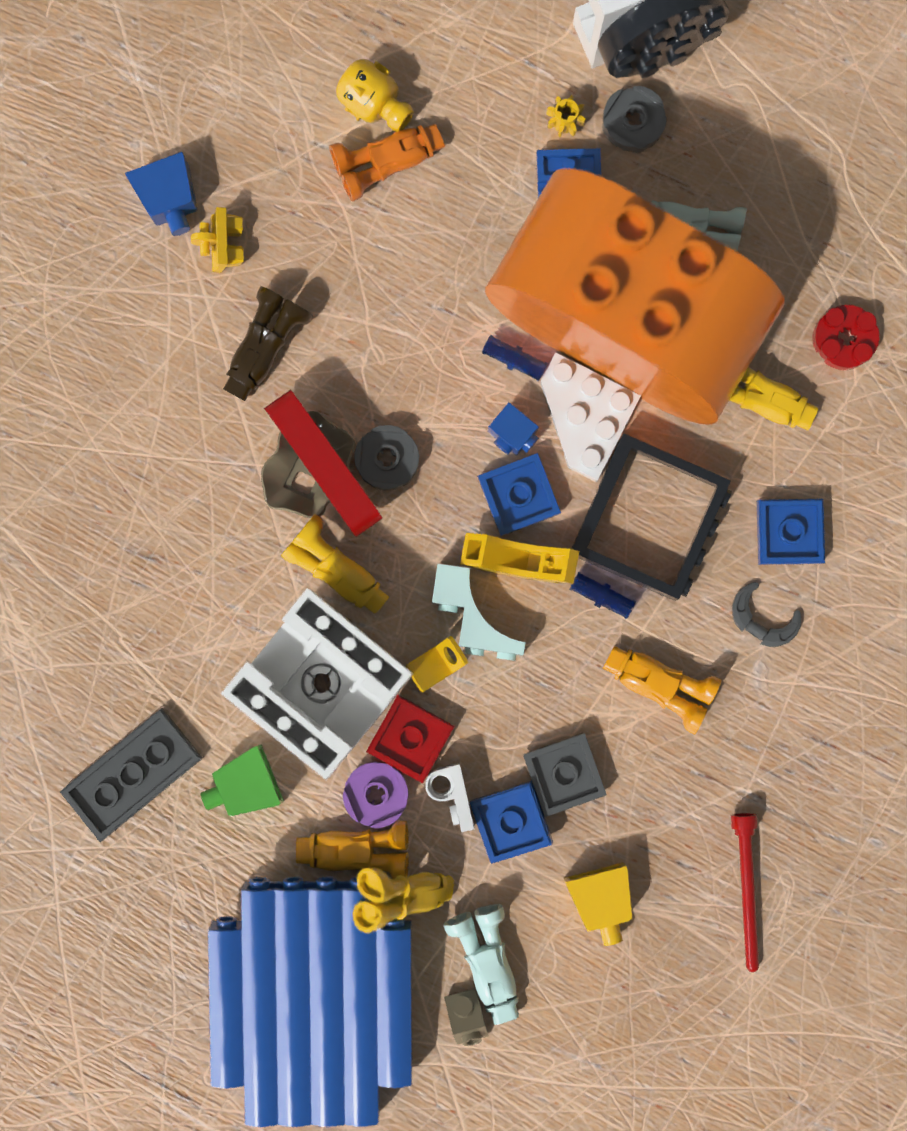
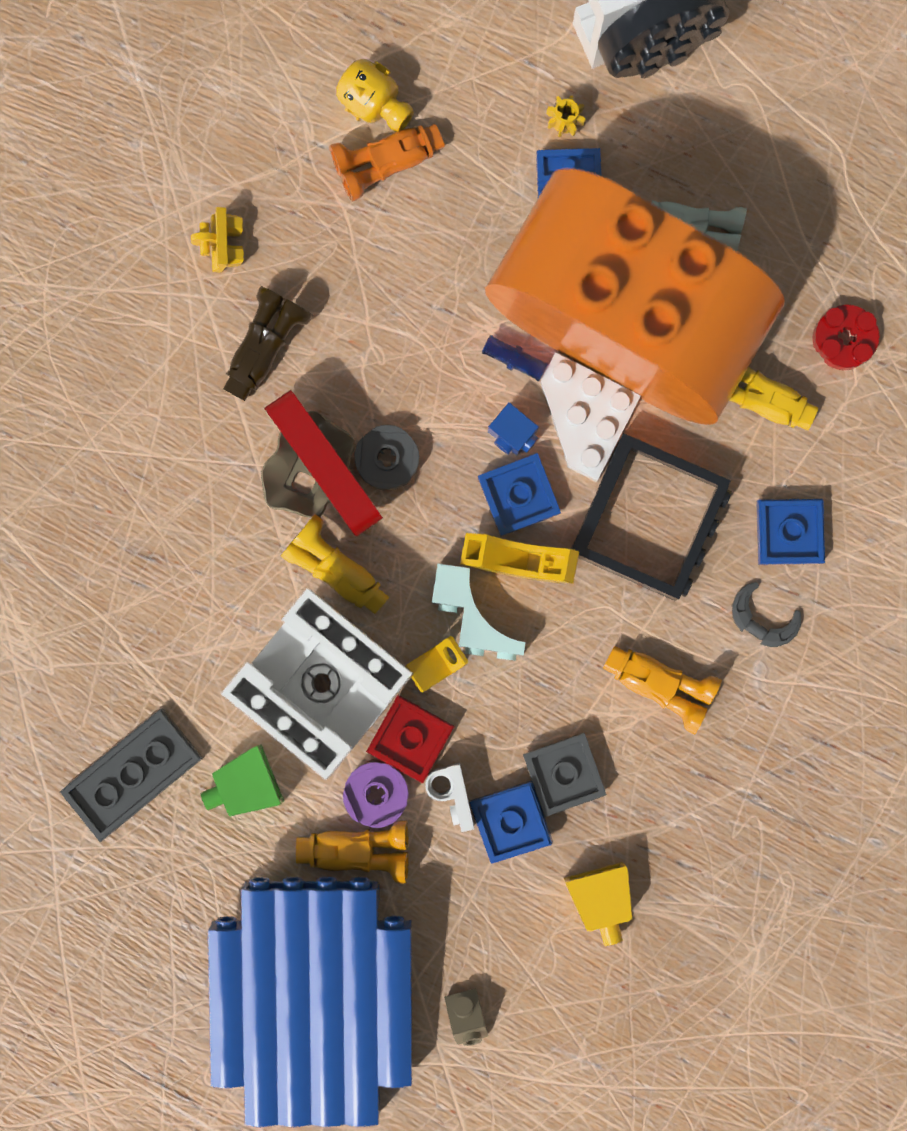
(166, 191): blue torso -> none
(404, 895): yellow piece -> none
(487, 962): light aqua piece -> none
(602, 595): clear blue pin -> none
(652, 116): dark grey plate -> none
(744, 828): red piece -> none

